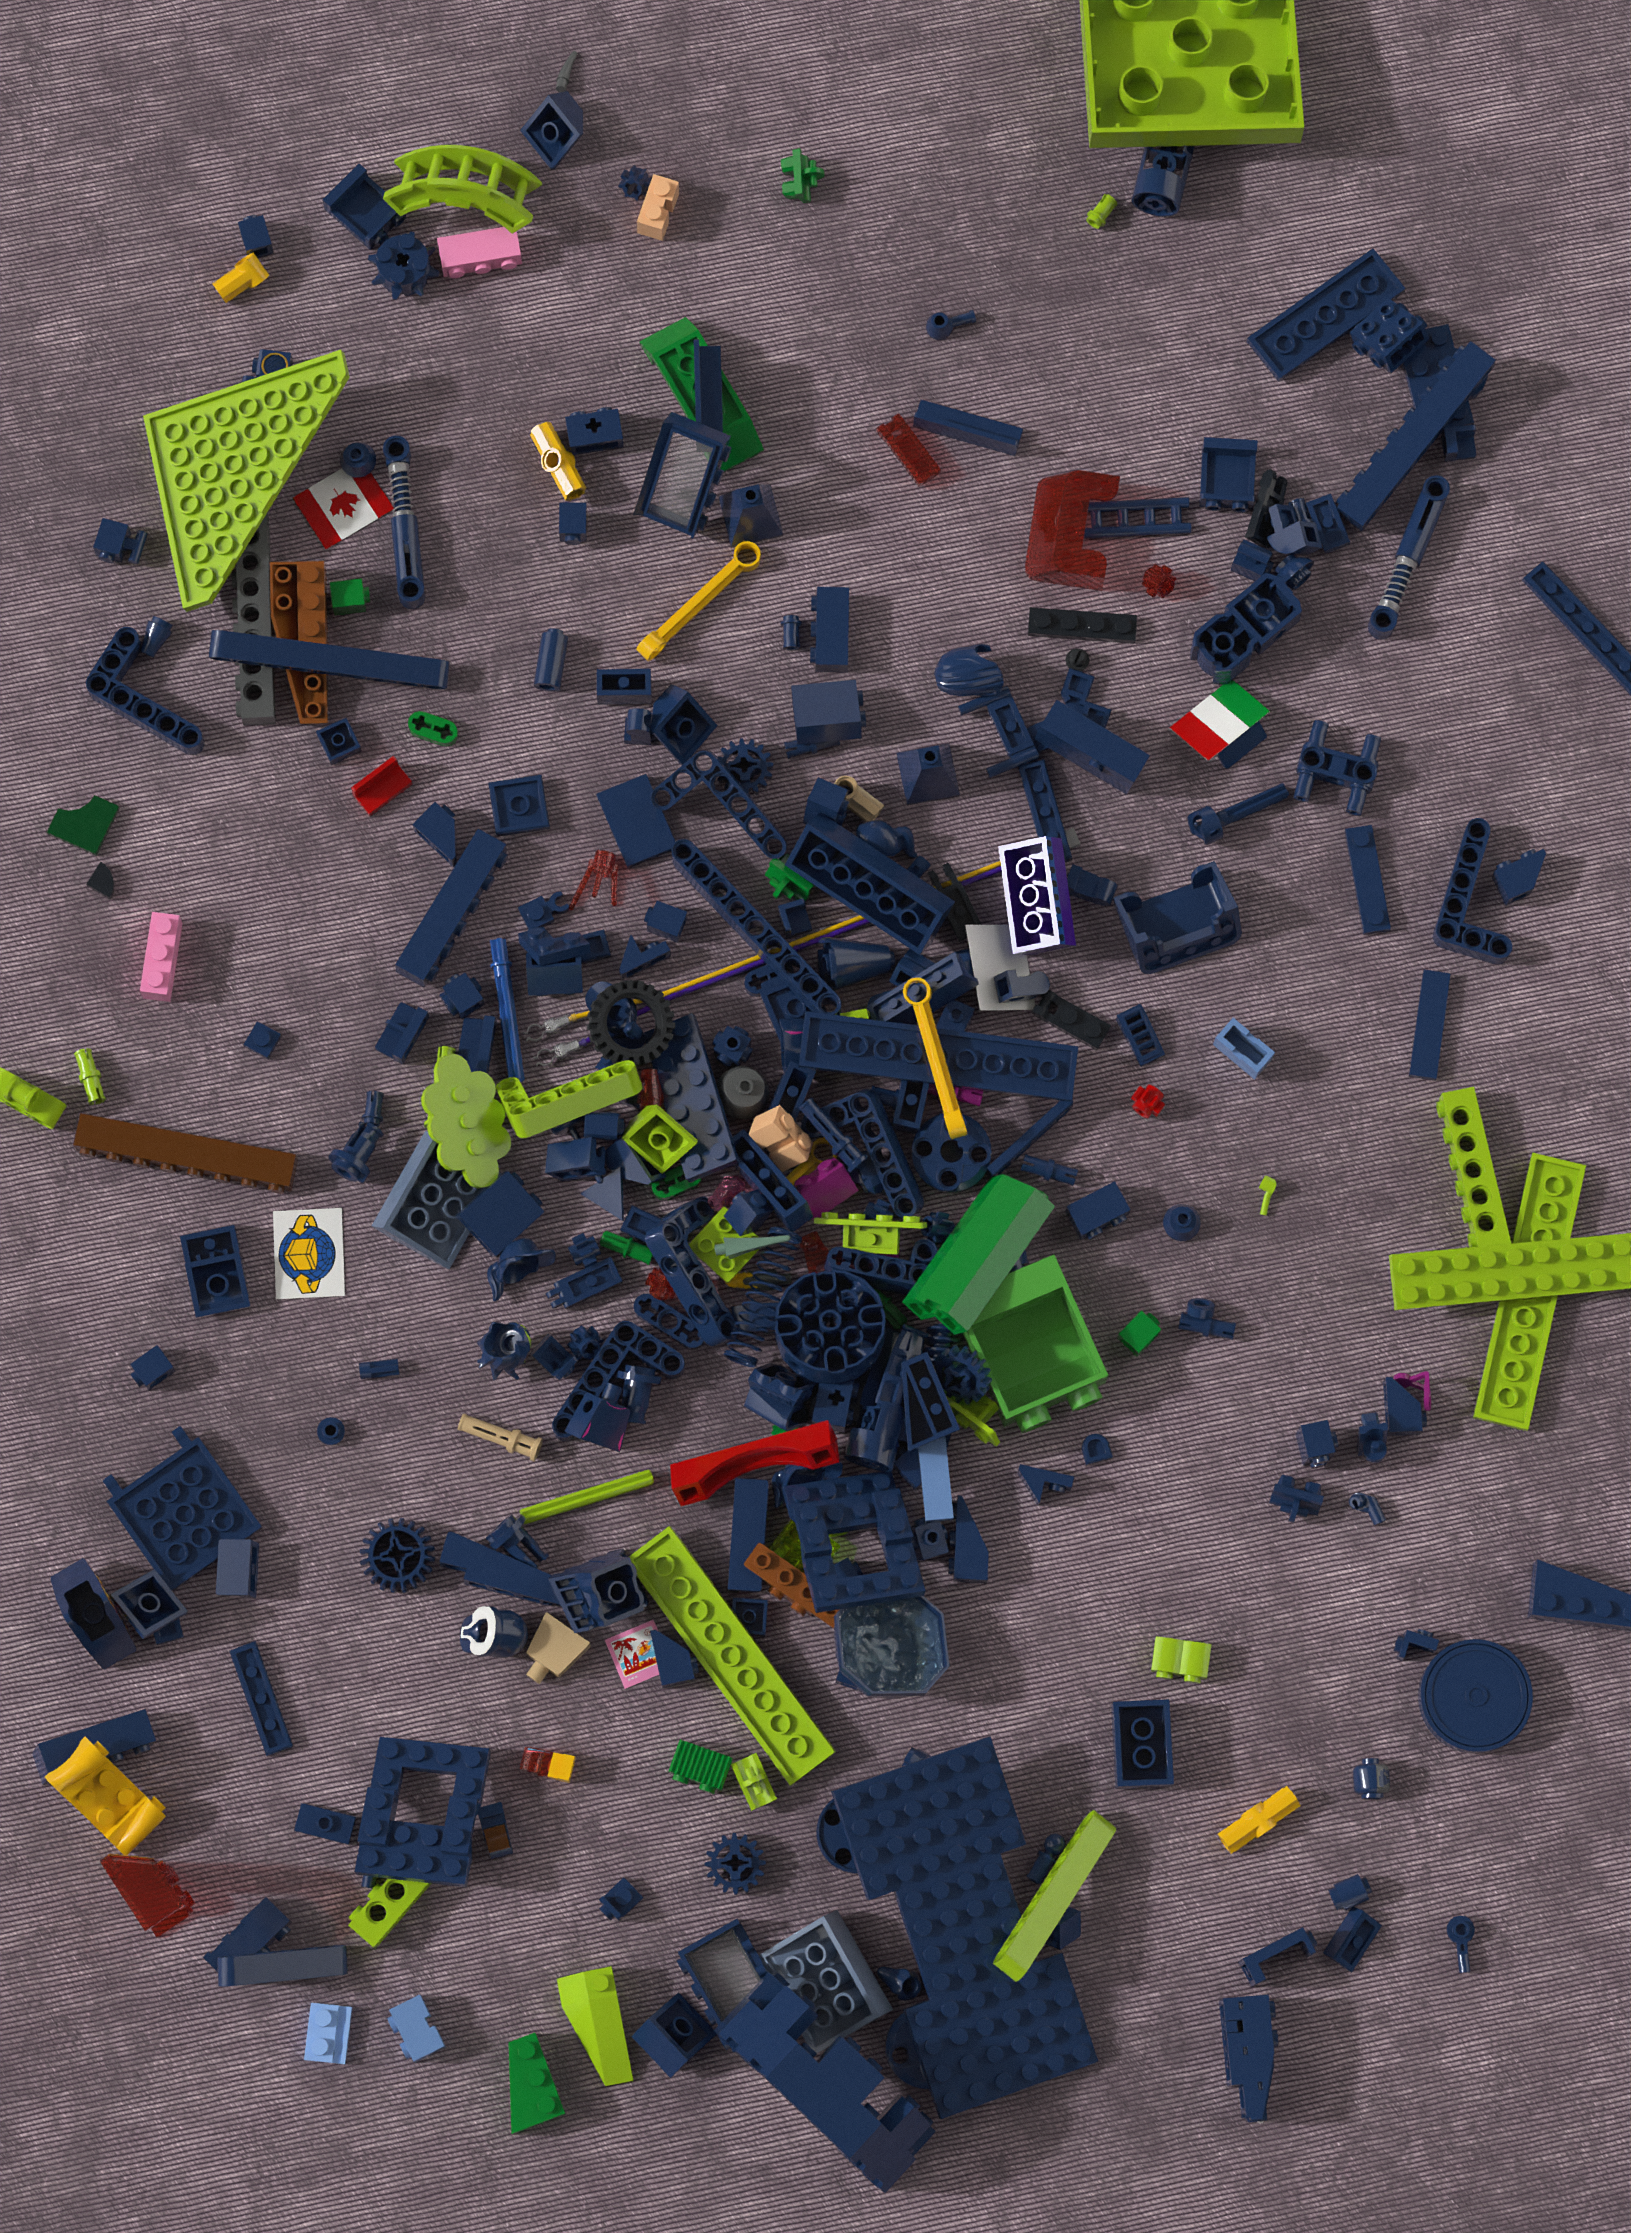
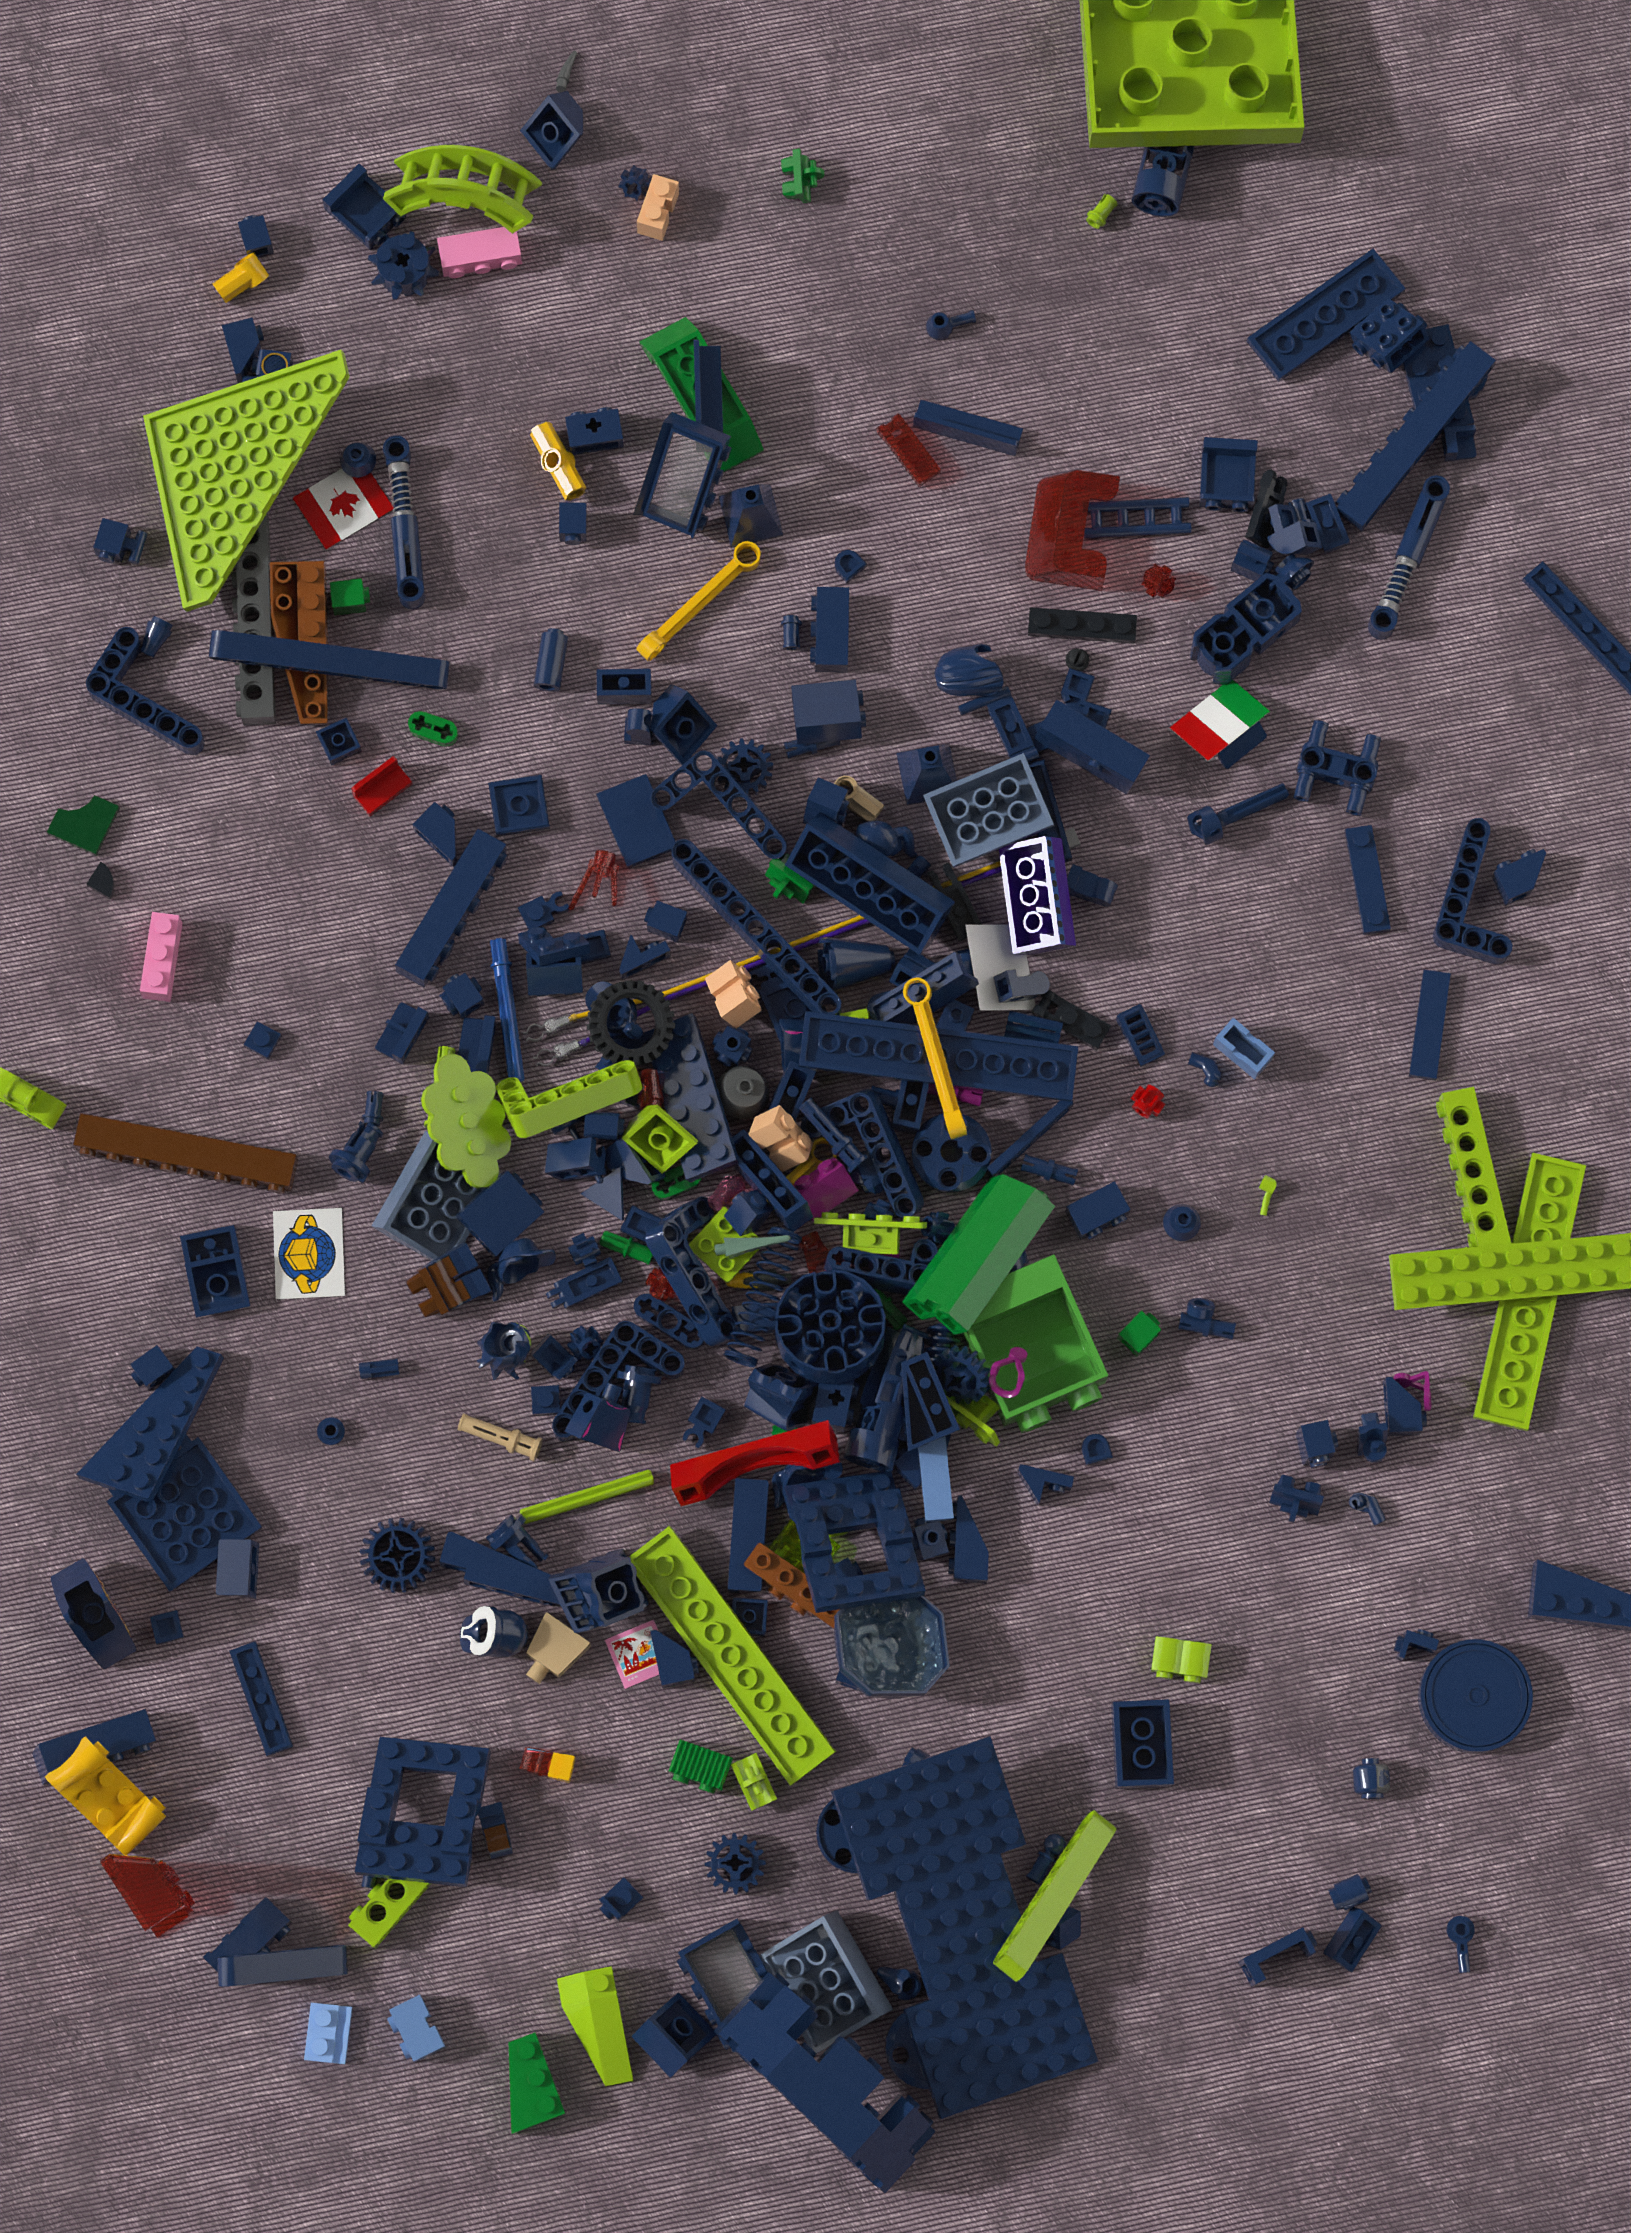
(90, 1076): lime pin -> none
(146, 1444): none -> dark blue wing
(148, 1604): dark blue slope -> none
(243, 344): none -> dark blue slope
(325, 1824): dark blue plate -> none
(439, 1281): none -> hips
(545, 1400): none -> dark blue plate
(705, 1419): none -> dark blue plate
(733, 993): none -> light nougat brick
(794, 918): dark blue panel -> none
(849, 564): none -> dark blue tile
(988, 810): none -> sand blue slope
(1018, 1356): none -> magenta piece
(1032, 1032): none -> dark blue tile
(1180, 922): dark blue windscreen -> none
(1209, 1068): none -> dark blue arm
(1249, 2051): dark blue piece -> none
(1259, 1819): yellow piece -> none

